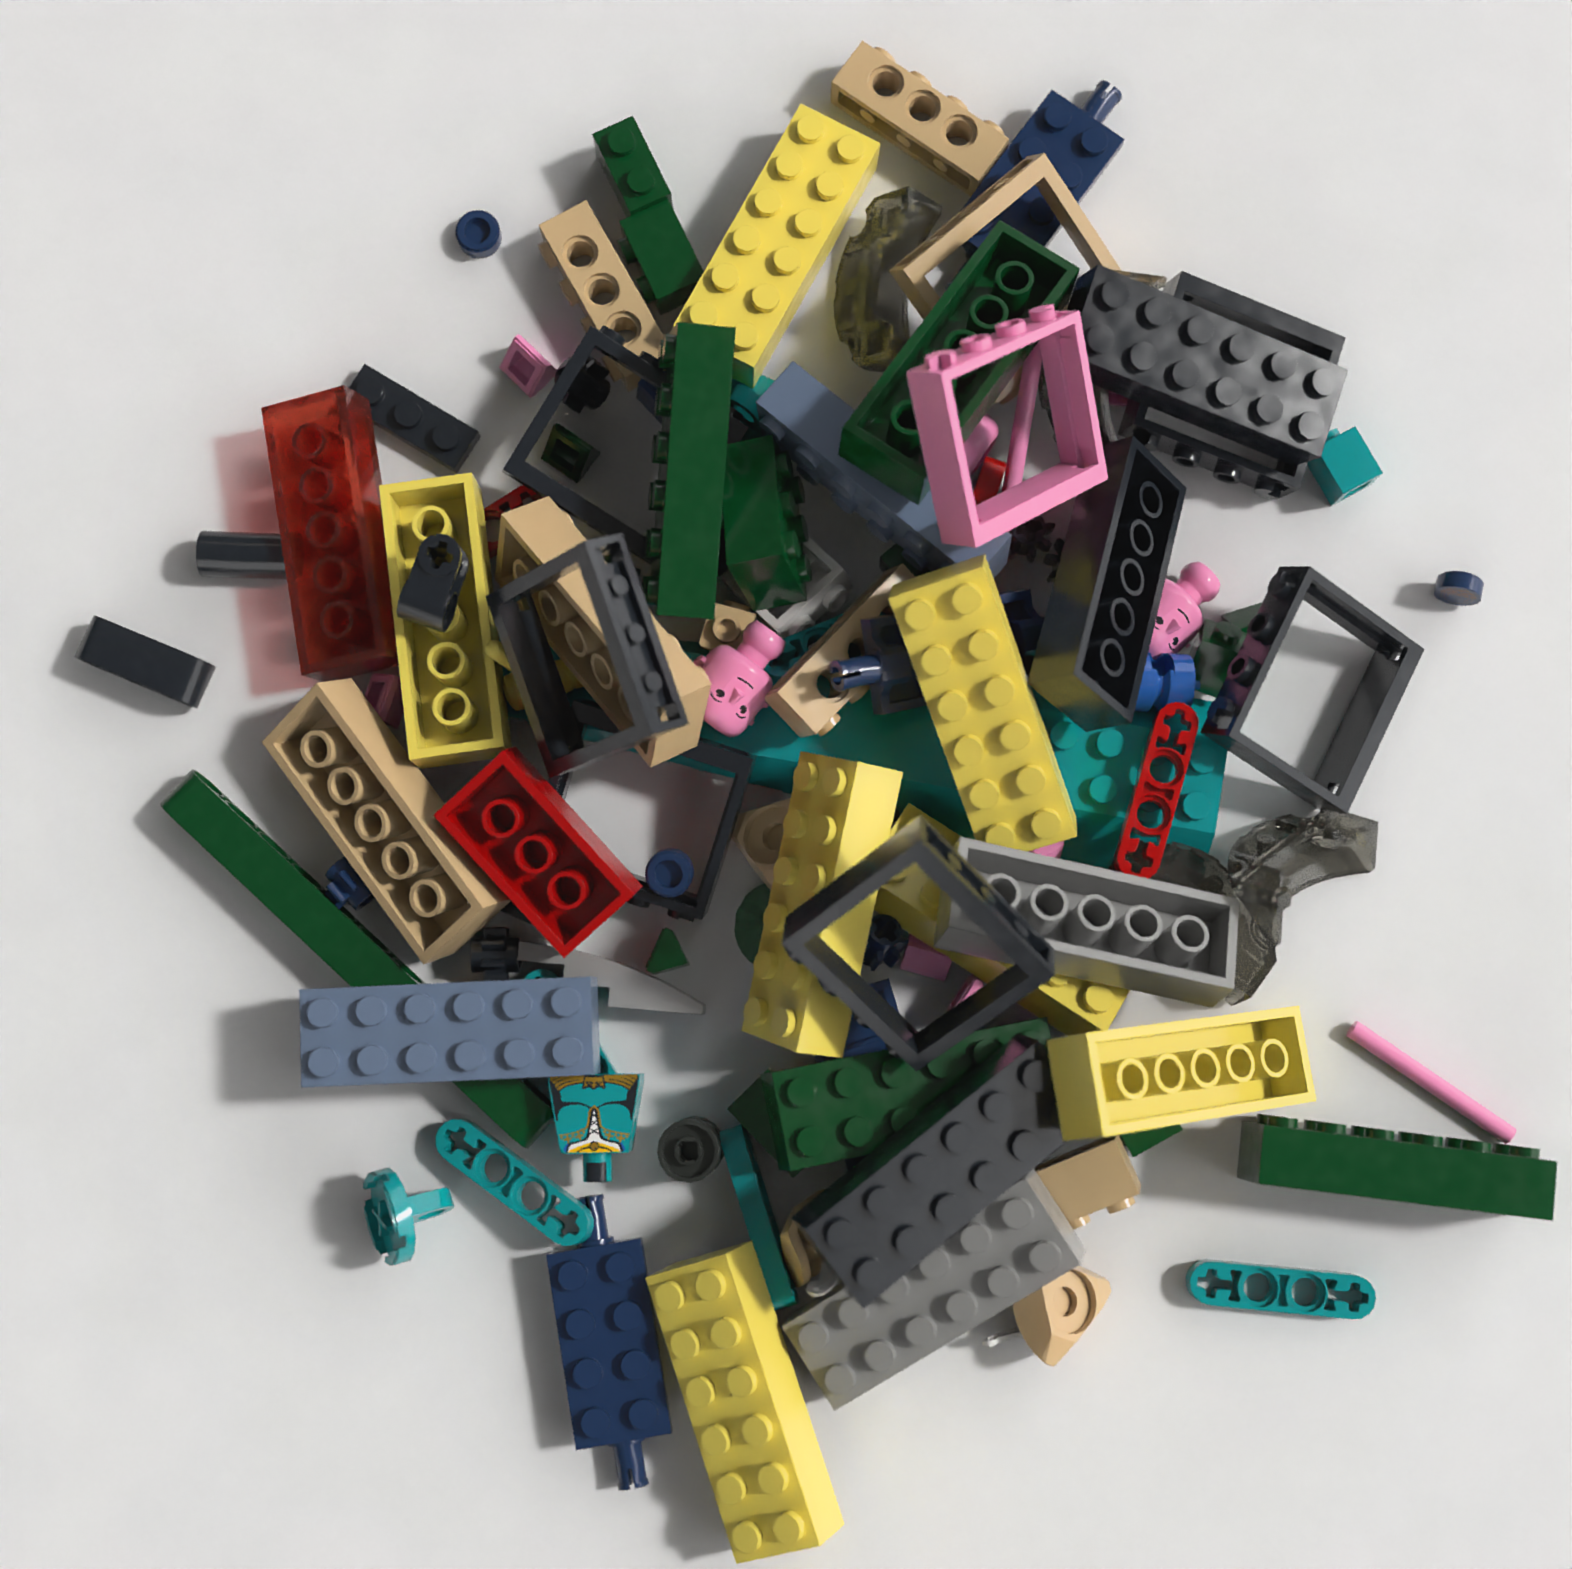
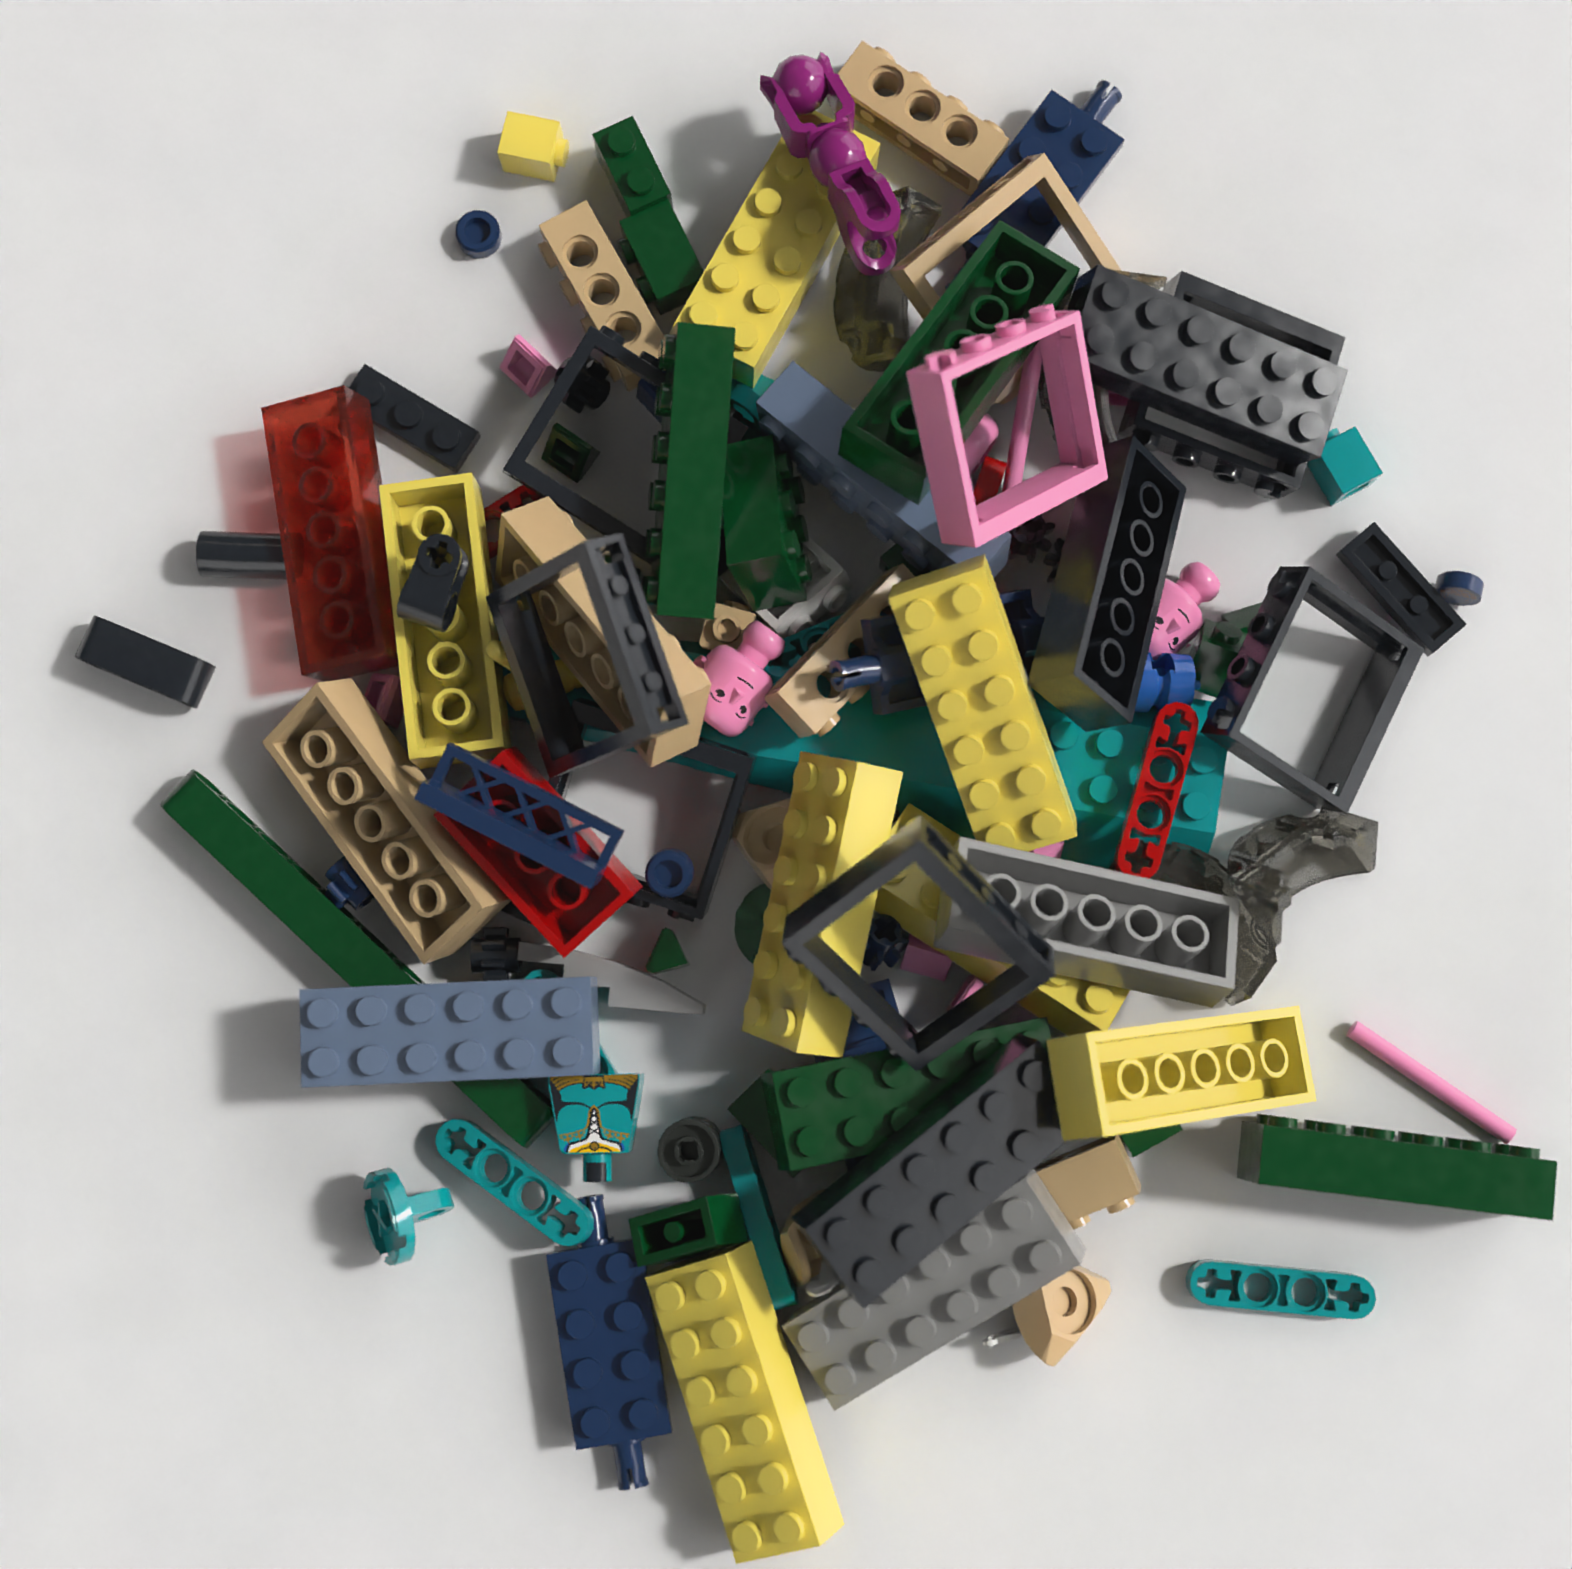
(512, 832): none -> dark blue fence
(532, 146): none -> light yellow brick
(687, 1229): none -> dark green brick
(835, 156): none -> magenta piece
(1401, 589): none -> black plate

